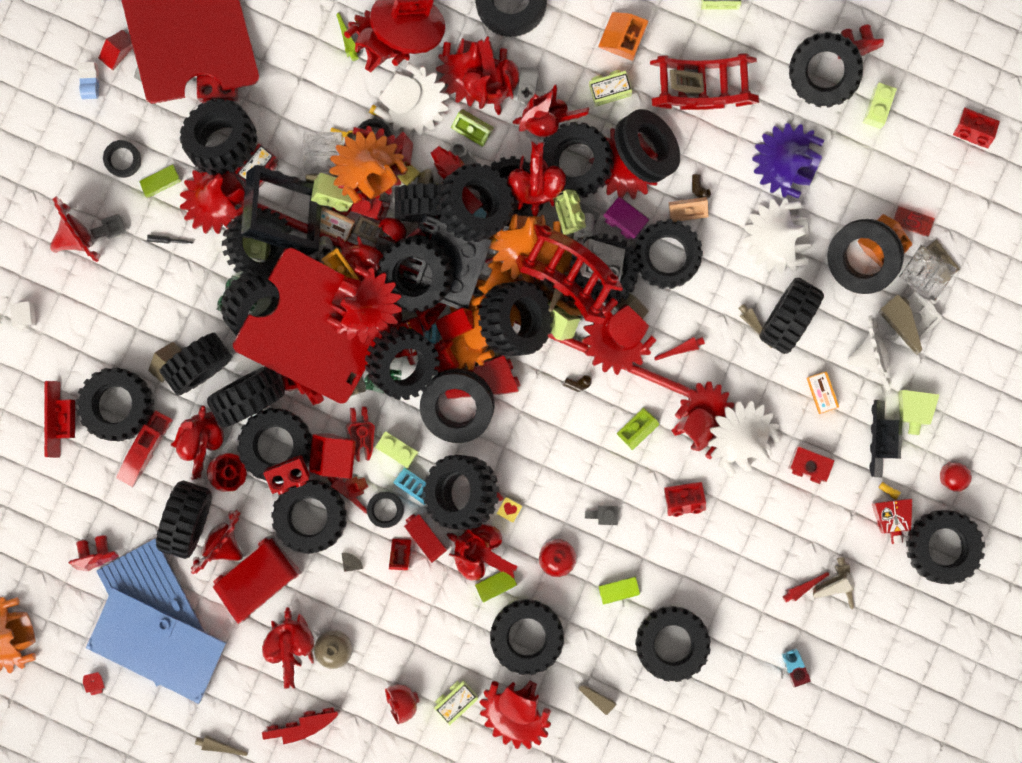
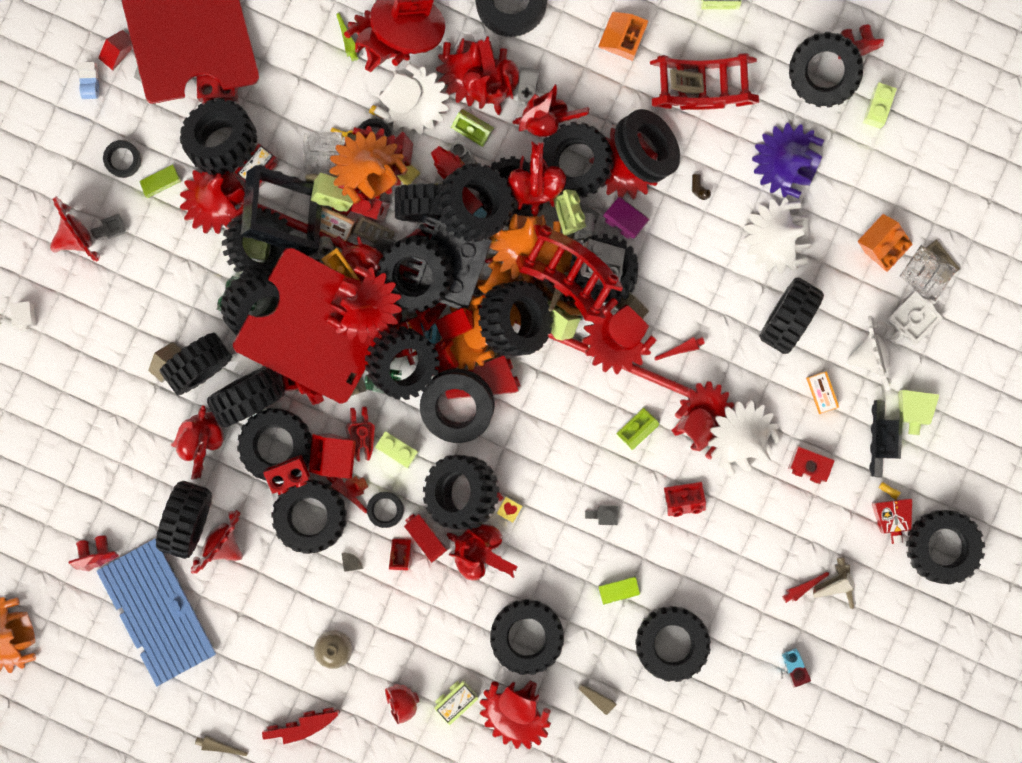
(58, 419): red bracket -> none
(91, 395): black tyre -> none
(94, 686): red piece -> none
(143, 448): red slope -> none
(156, 645): medium blue door -> none
(165, 239): black piece -> none
(226, 472): red cylinder -> none
(255, 579): red windscreen -> none
(284, 641): red hair -> none
(393, 228): red hair -> none
(398, 480): medium azure slope -> none
(425, 177): dark tan slope -> none
(495, 586): lime slope -> none
(557, 558): red cylinder -> none
(578, 385): dark brown arm -> none
(610, 88): brick -> none
(671, 230): black tyre -> none
(688, 209): light nougat plate -> none
(750, 318): dark tan piece -> none
(844, 272): black tyre -> none
(901, 319): dark tan slope -> none
(914, 221): clear red tile -> none
(955, 476): red hair -> none
(976, 128): red bracket -> none

